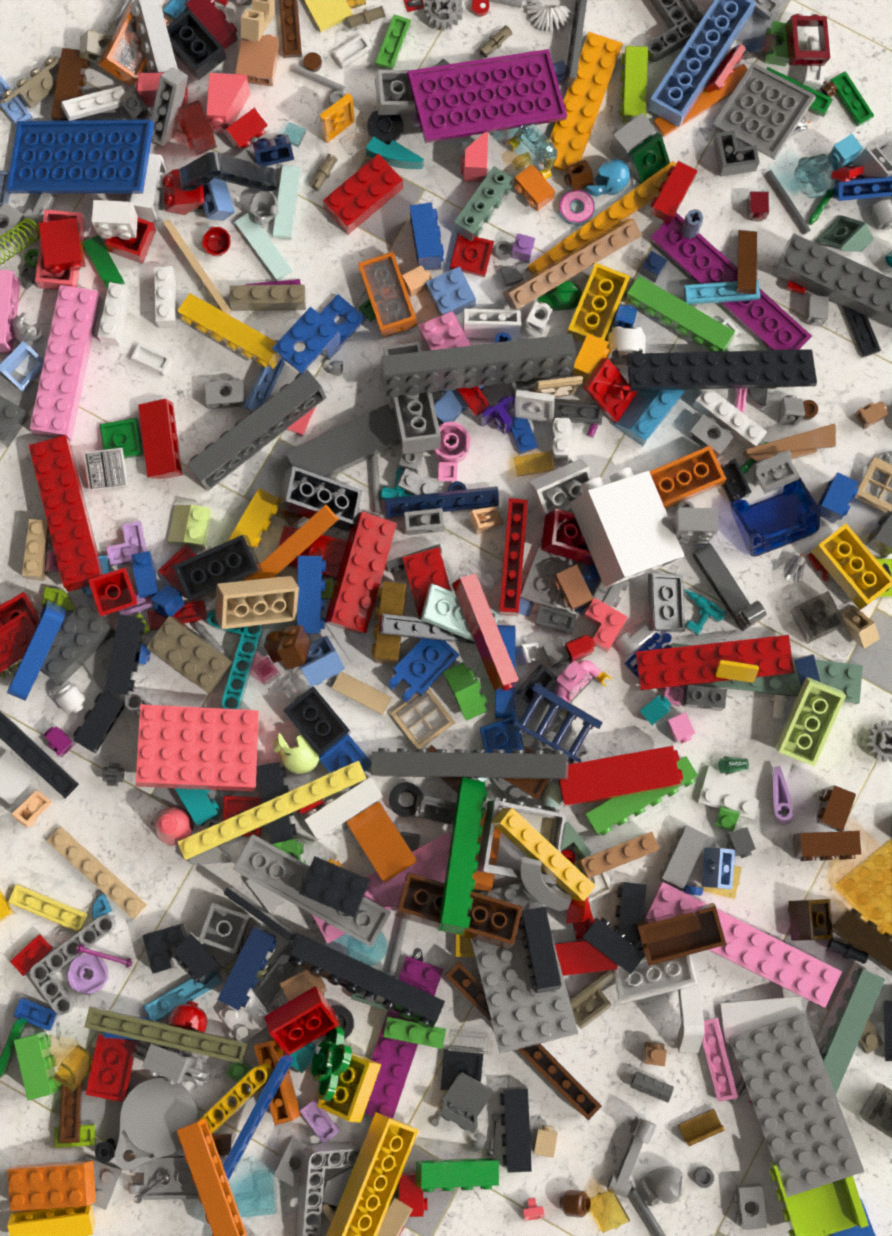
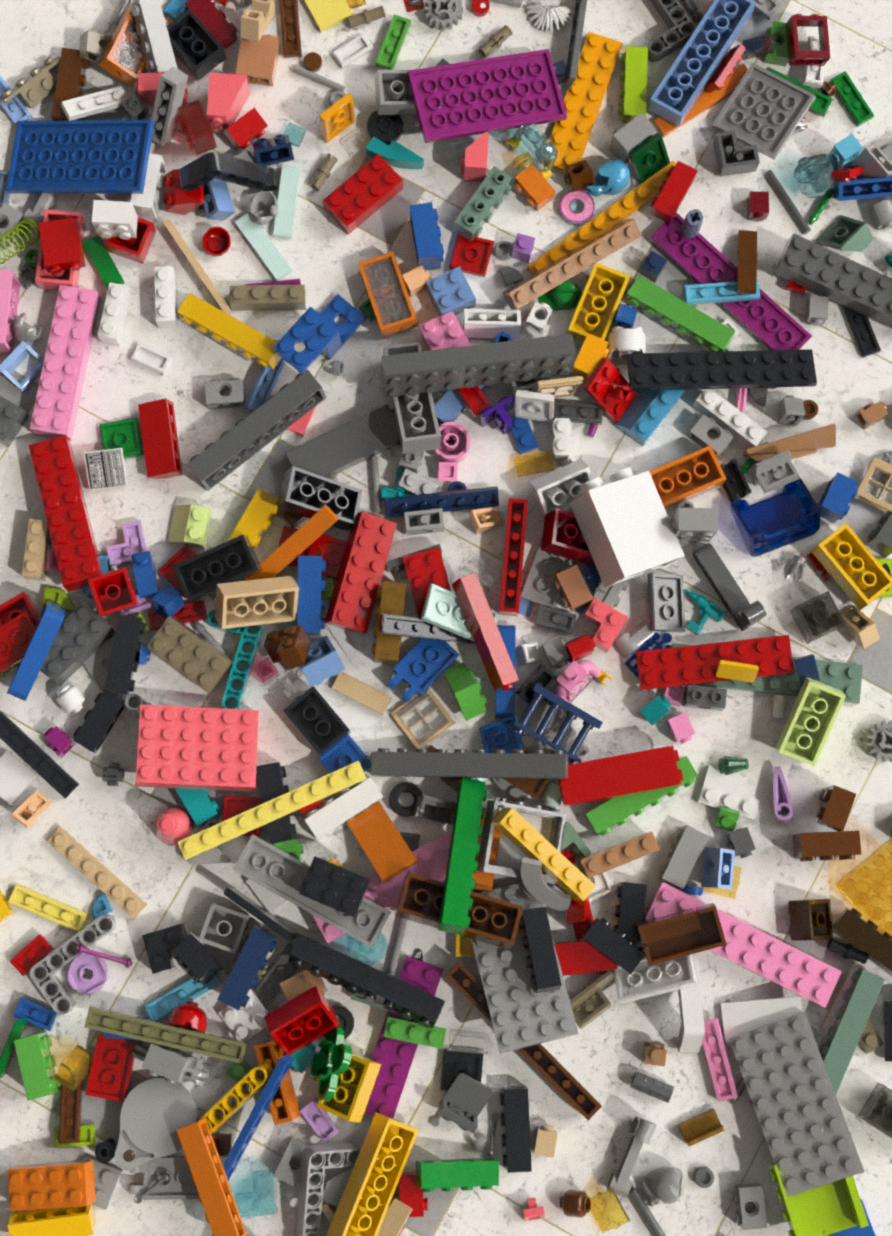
(296, 759): yellowish green helmet -> none

